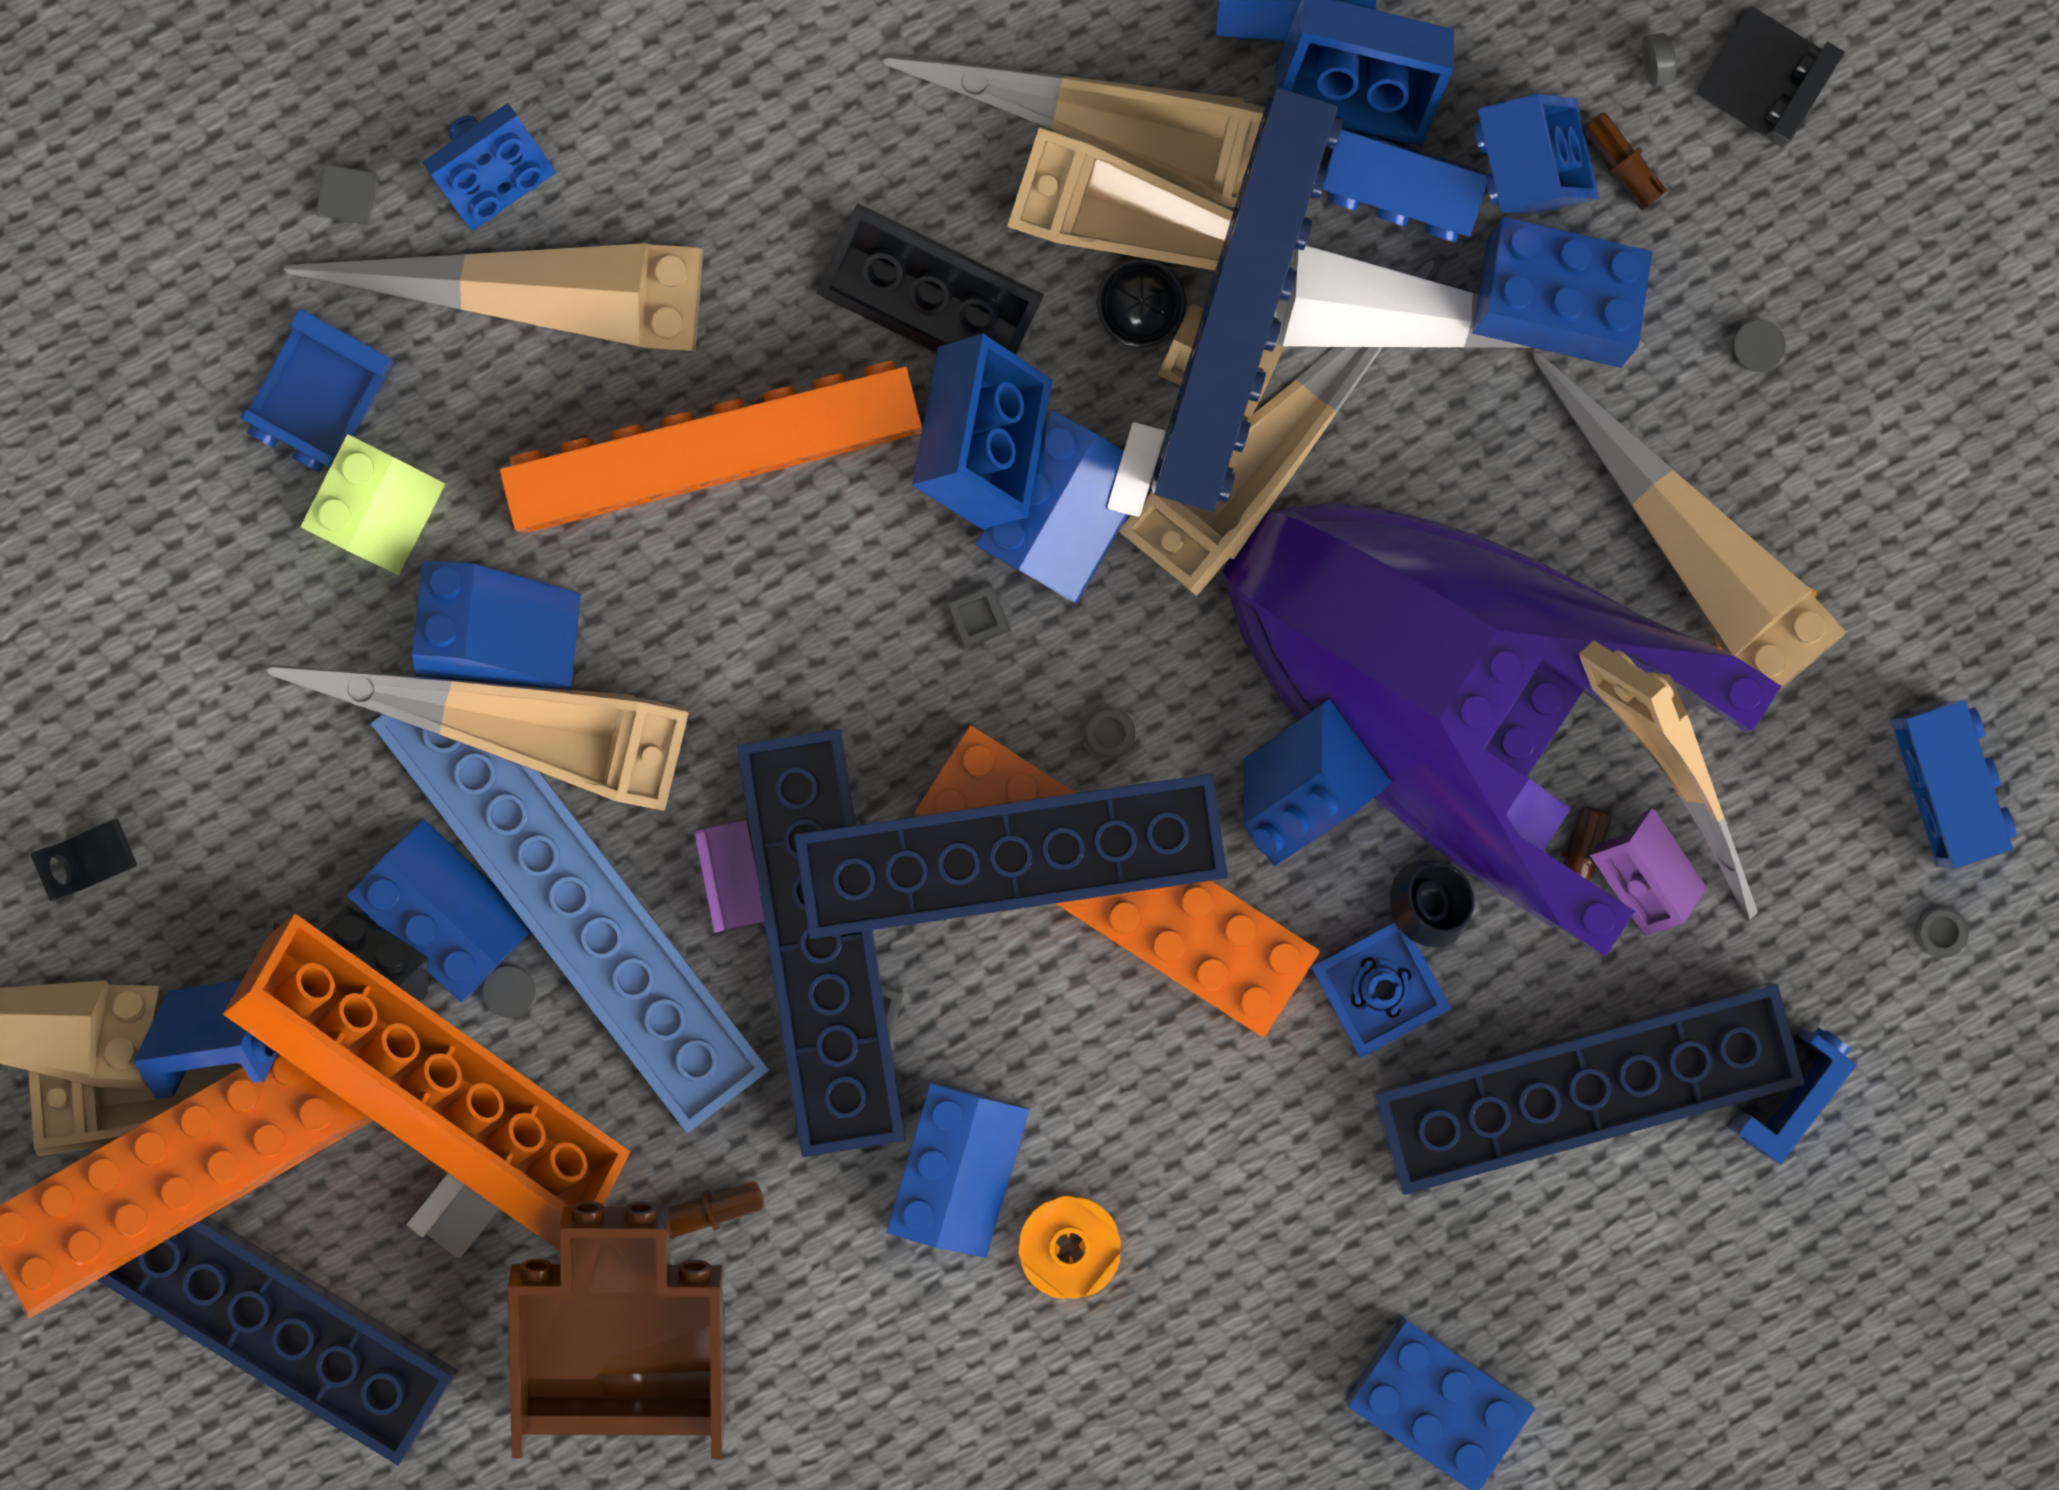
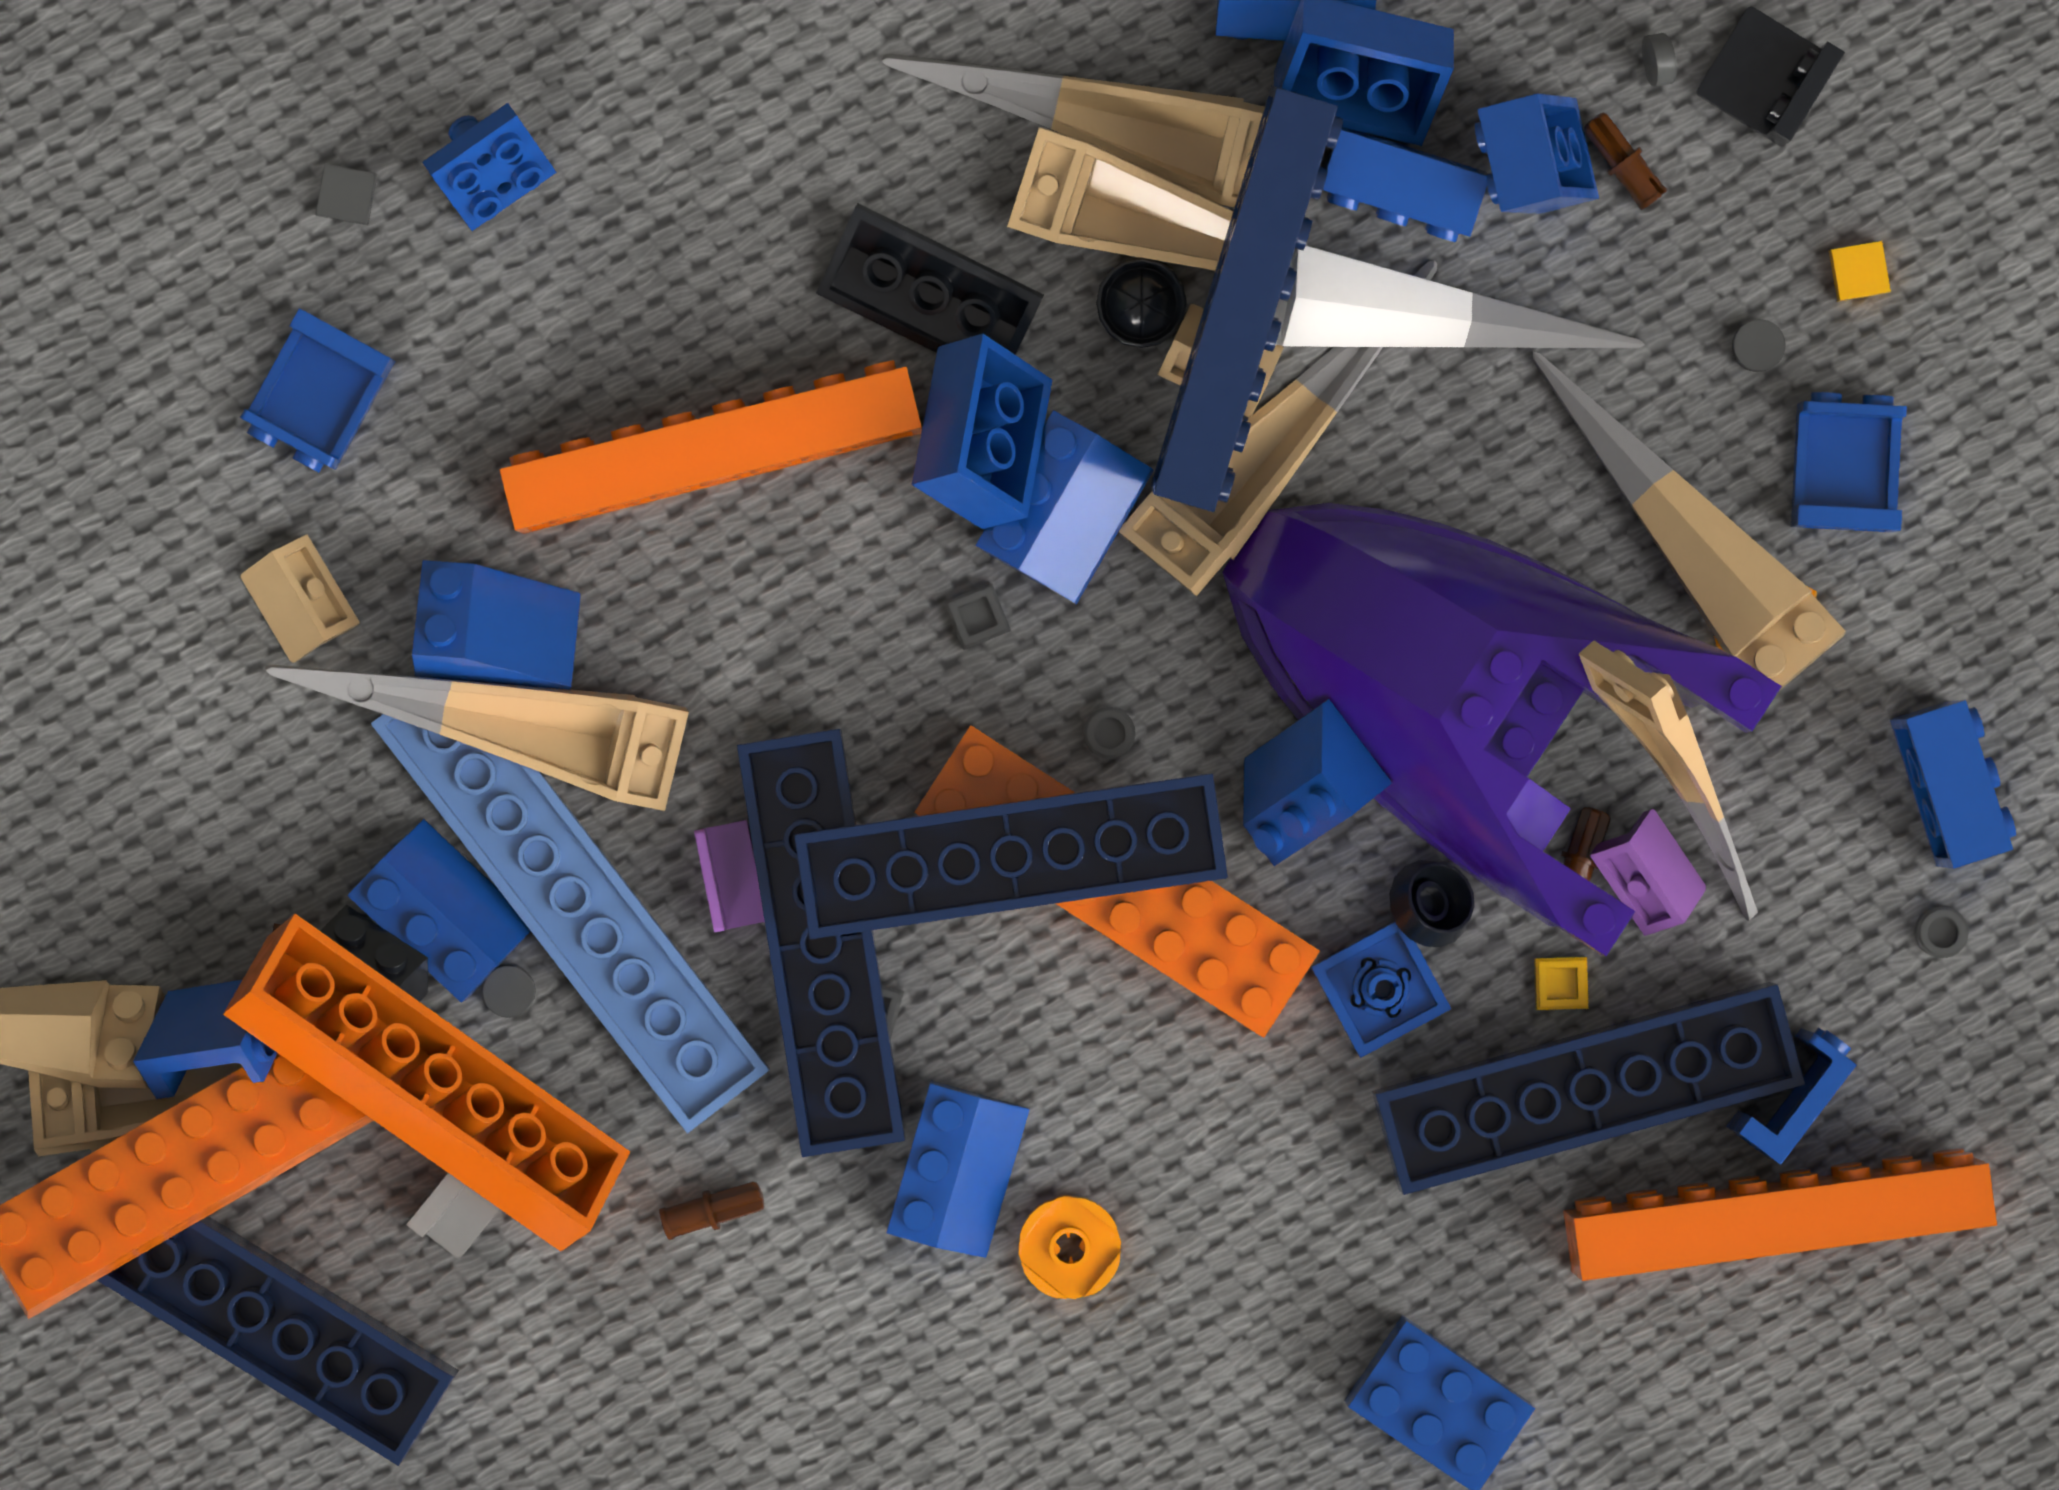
(86, 859): black bracket -> none
(299, 598): none -> tan panel
(373, 505): yellowish green slope -> none
(609, 293): tan plate -> none
(616, 1333): reddish brown panel -> none
(1136, 469): white sticker -> none
(1561, 983): none -> yellow tile
(1562, 292): blue brick -> none
(1781, 1216): none -> orange brick
(1847, 464): none -> blue panel
(1859, 271): none -> yellow tile

